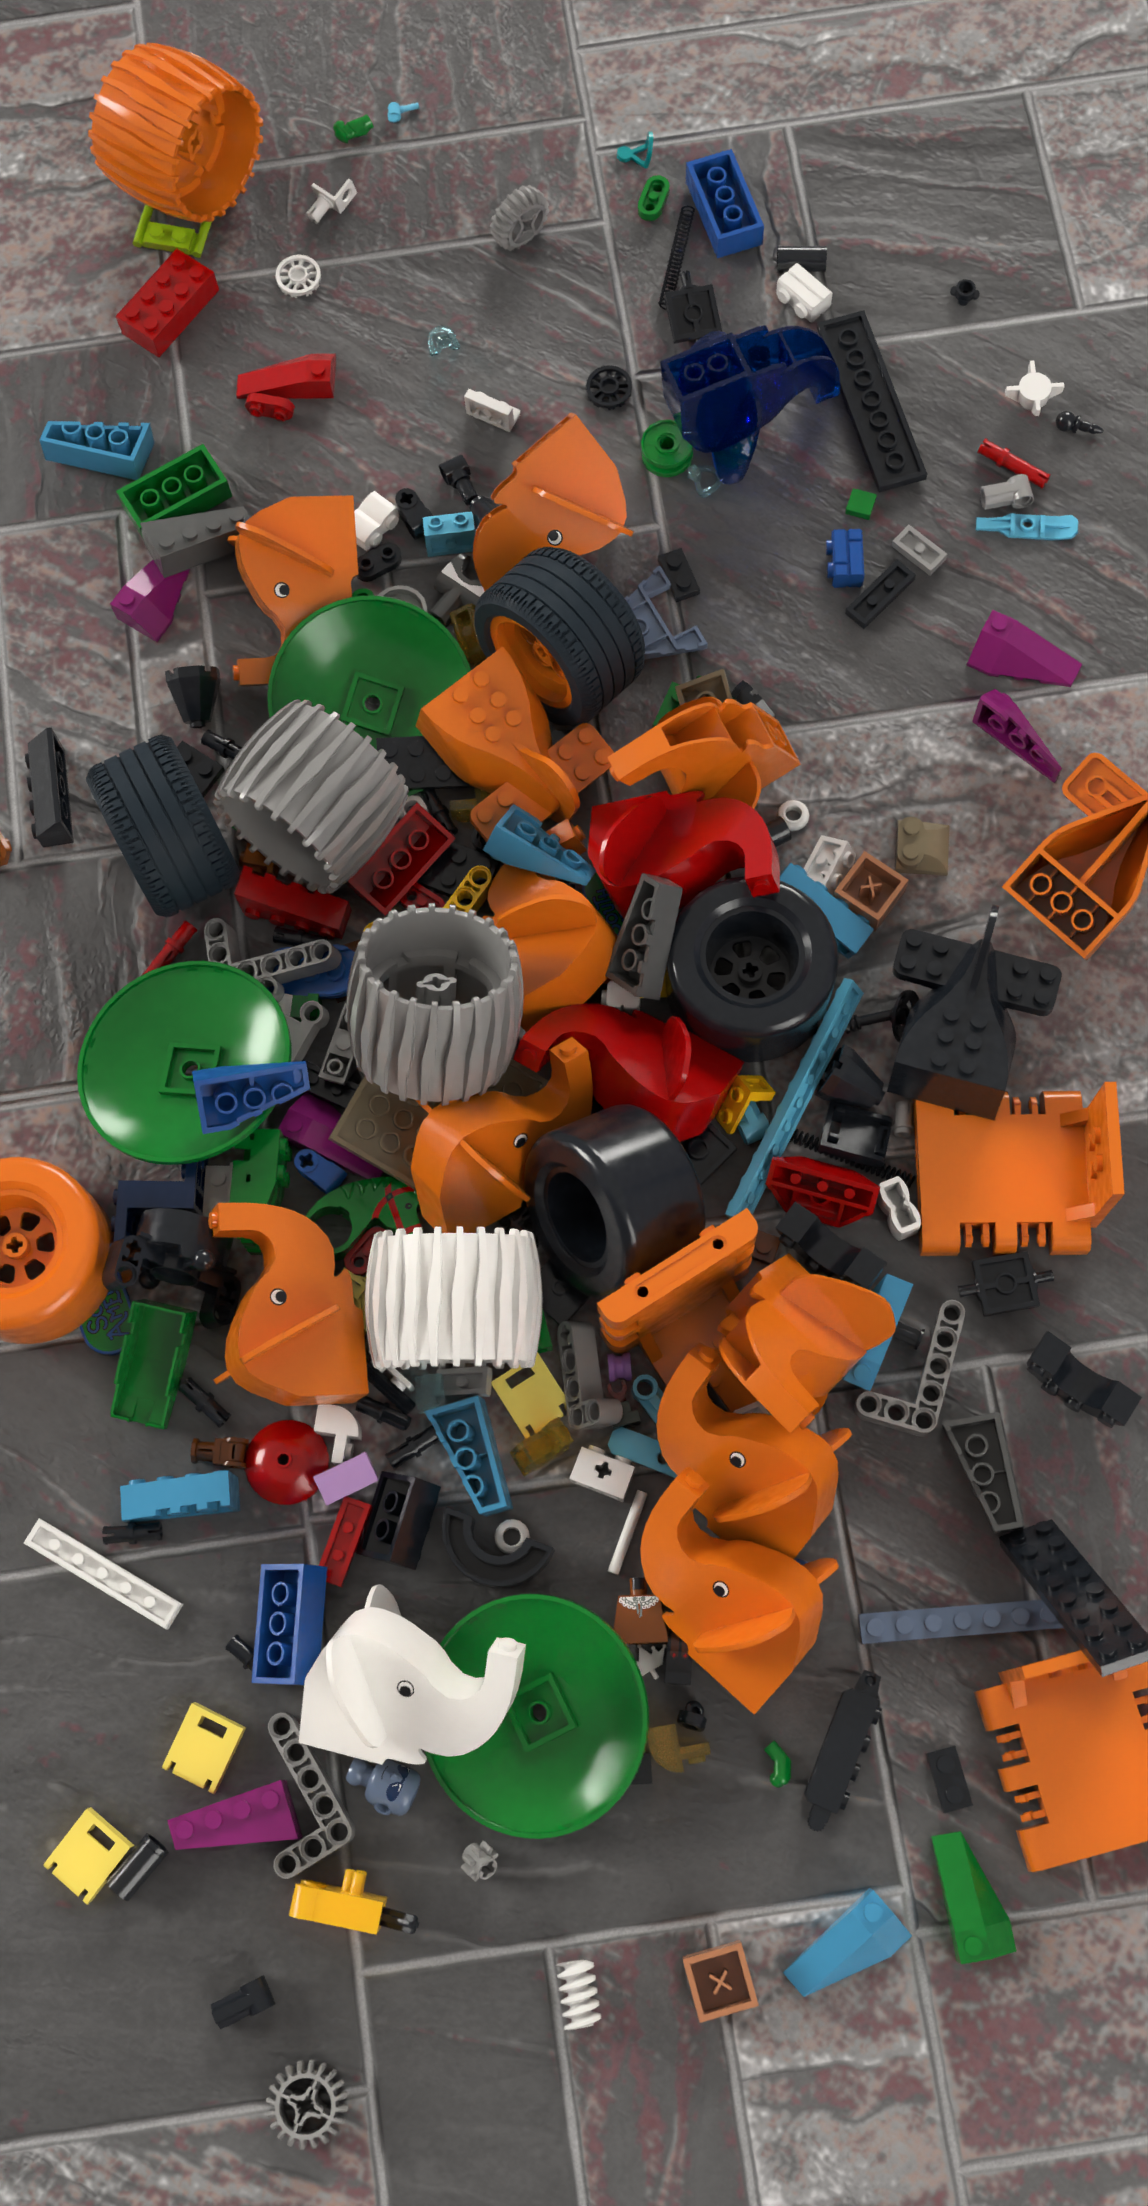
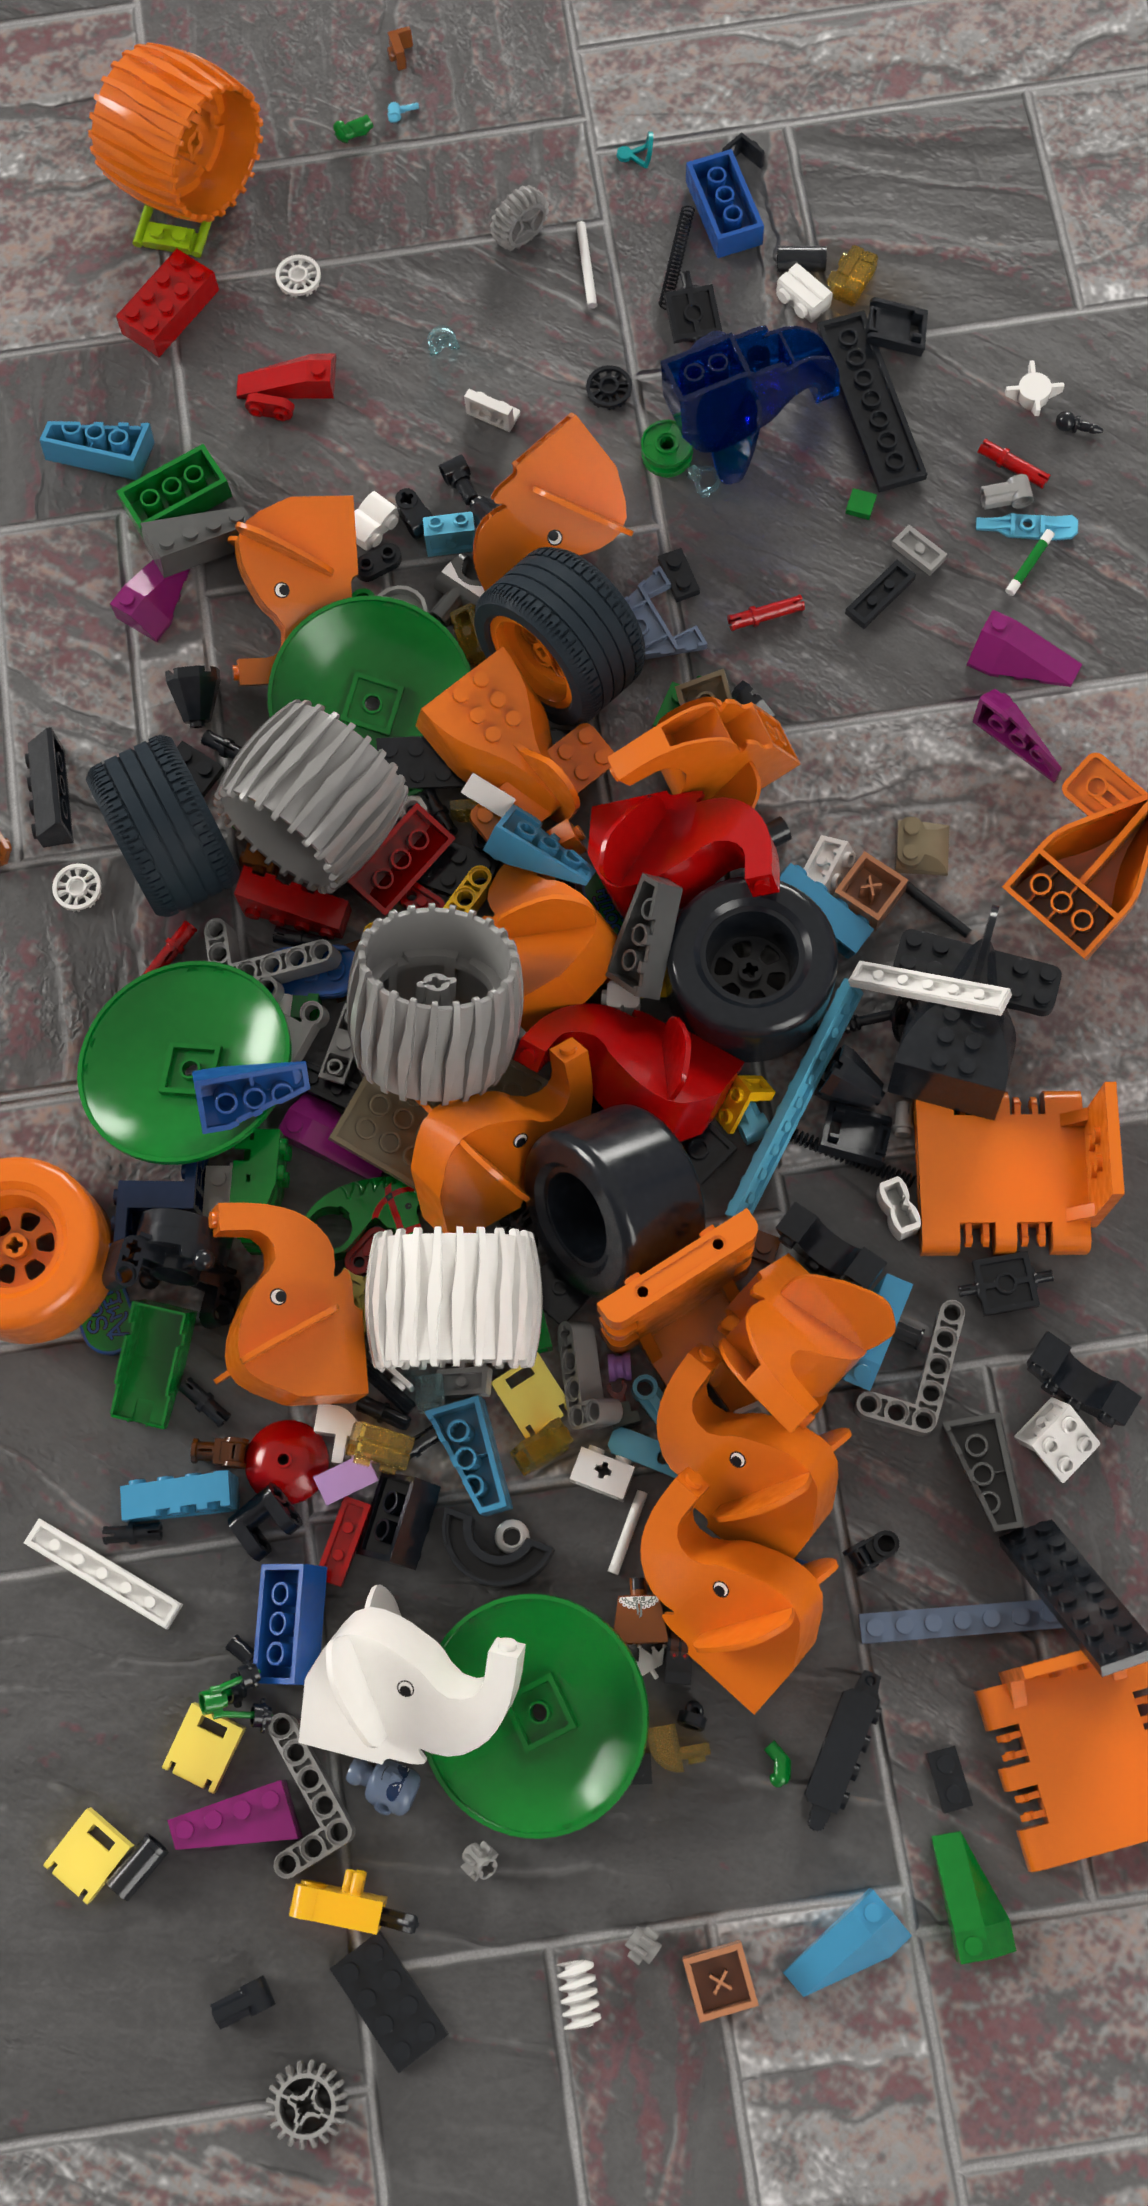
(77, 887): none -> white wheel
(233, 1692): none -> plant
(267, 1503): none -> black connector
(322, 1174): blue piece -> none
(326, 201): white bracket -> none
(379, 1446): none -> clear yellow brick
(389, 2001): none -> black plate
(398, 41): none -> dark orange bracket
(488, 795): none -> white sticker
(586, 265): none -> white bar
(643, 1945): none -> light grey gear
(651, 199): green plate -> none
(748, 148): none -> black bracket
(754, 615): none -> red pin
(796, 806): white piece -> none
(826, 1190): red wedge -> none
(846, 558): blue brick -> none
(852, 275): none -> clear yellow brick
(870, 1552): none -> black piece
(891, 323): none -> black container
(930, 988): none -> white tile
(937, 910): none -> black bar
(965, 286): black plate -> none
(1029, 562): none -> green bar
(1058, 1438): none -> white bracket

